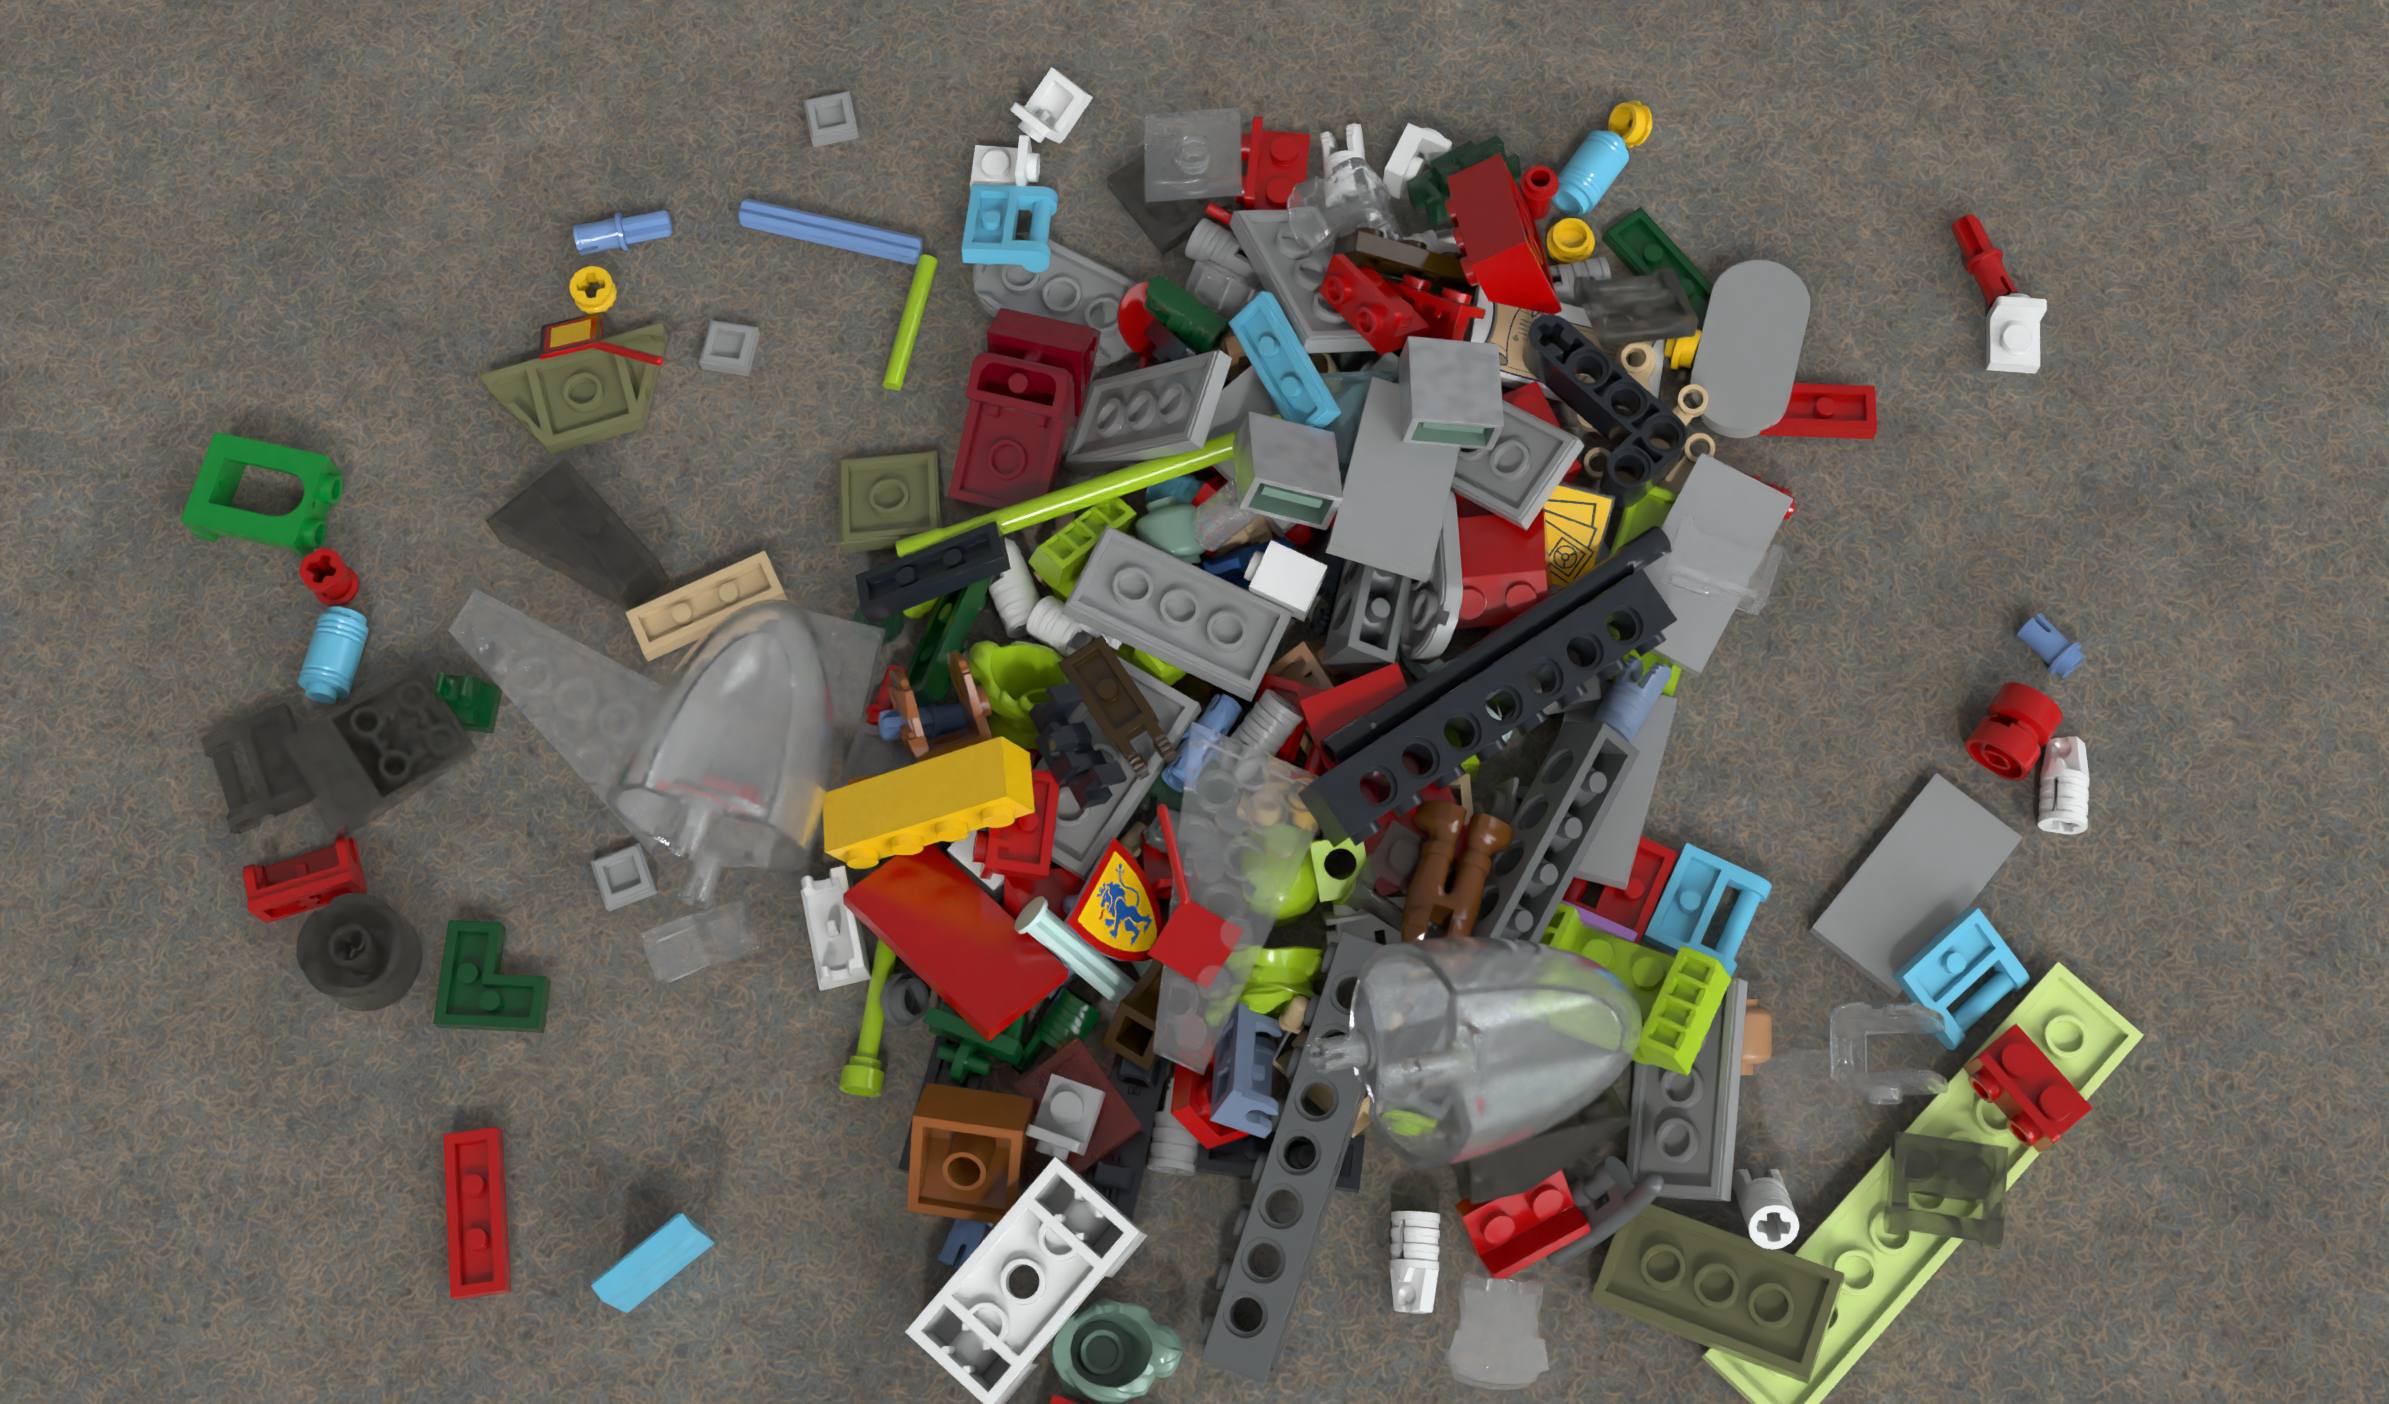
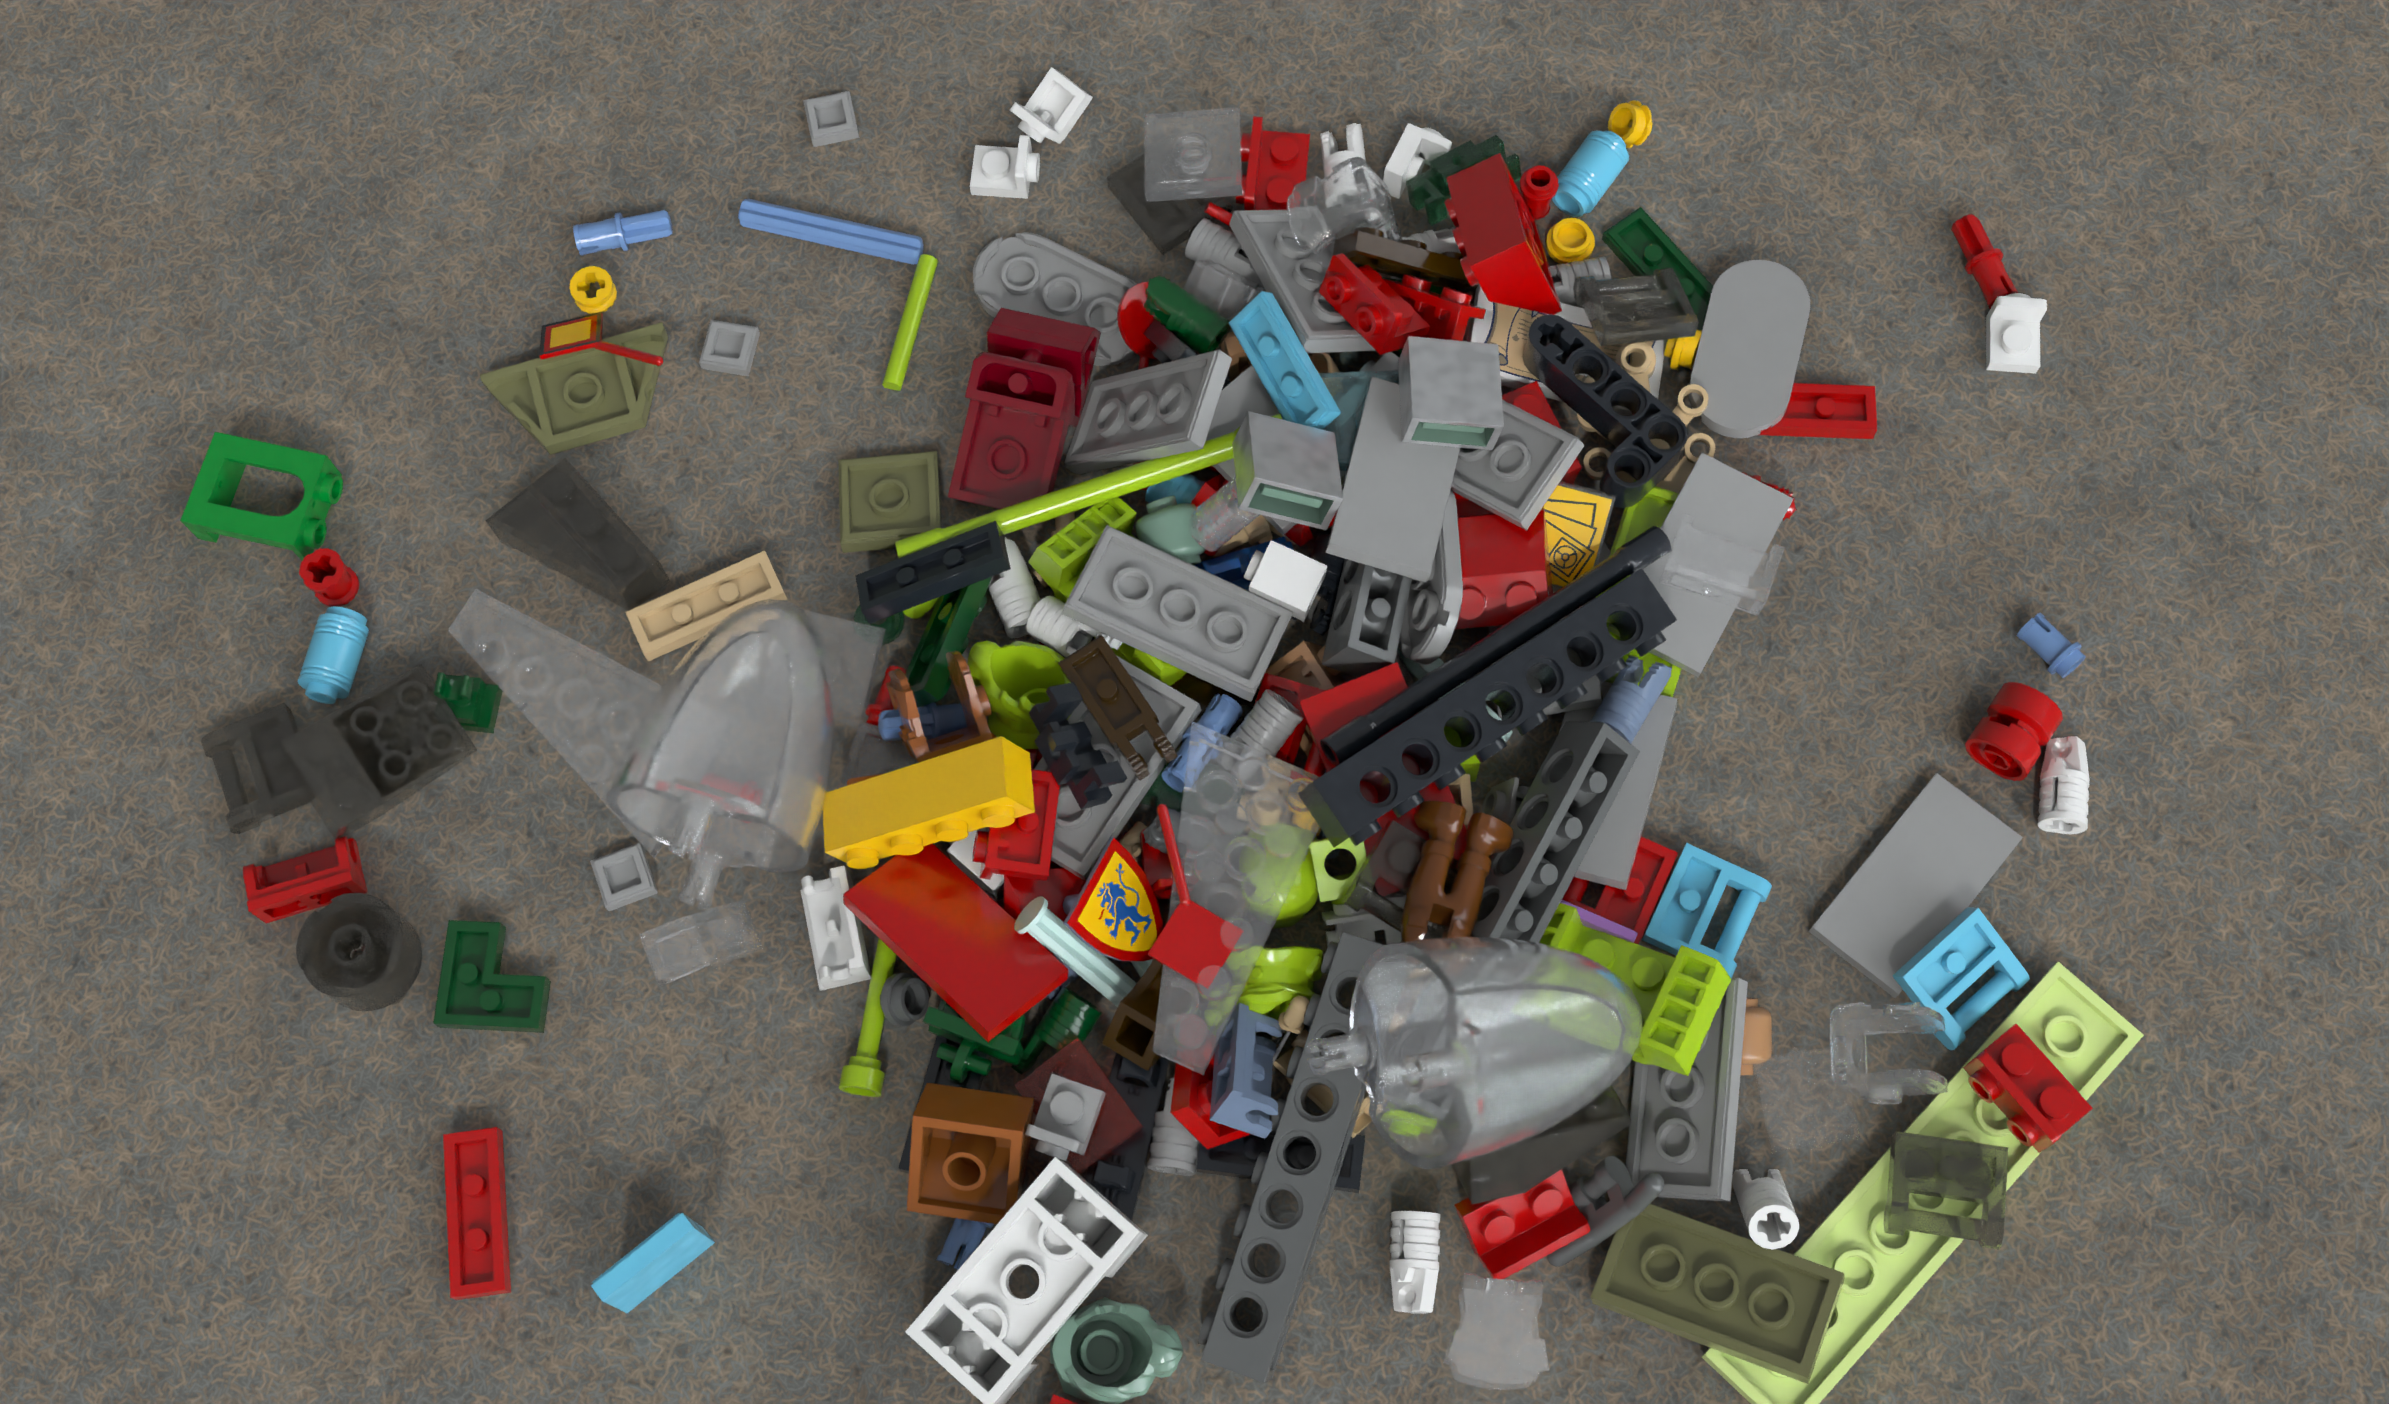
(993, 226): medium azure plate -> none

